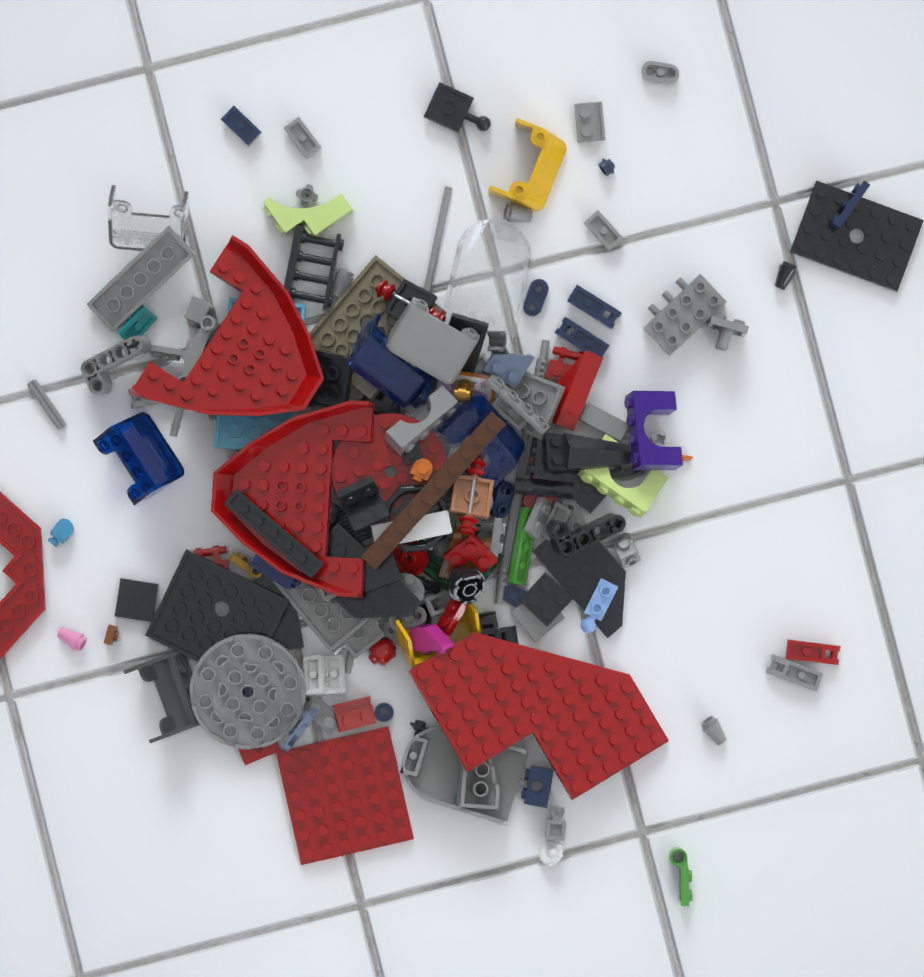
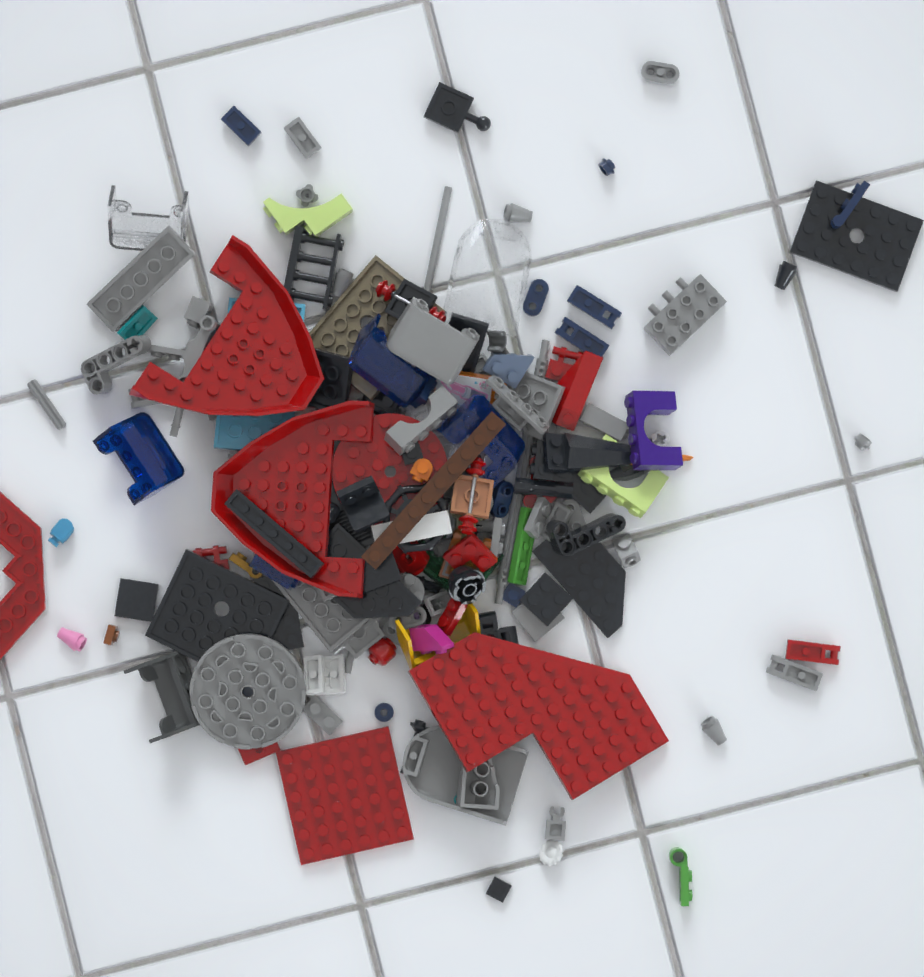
(297, 731): sand blue wing -> none
(354, 714): red plate -> none
(463, 390): pearl gold plate -> none
(498, 889): none -> black tile
(536, 192): yellow windscreen -> none
(541, 797): dark blue brick -> none
(589, 122): light grey plate -> none
(598, 605): light blue plate -> none
(603, 230): light grey plate -> none
(726, 330): light grey plate -> none
(862, 442): none -> light grey plate

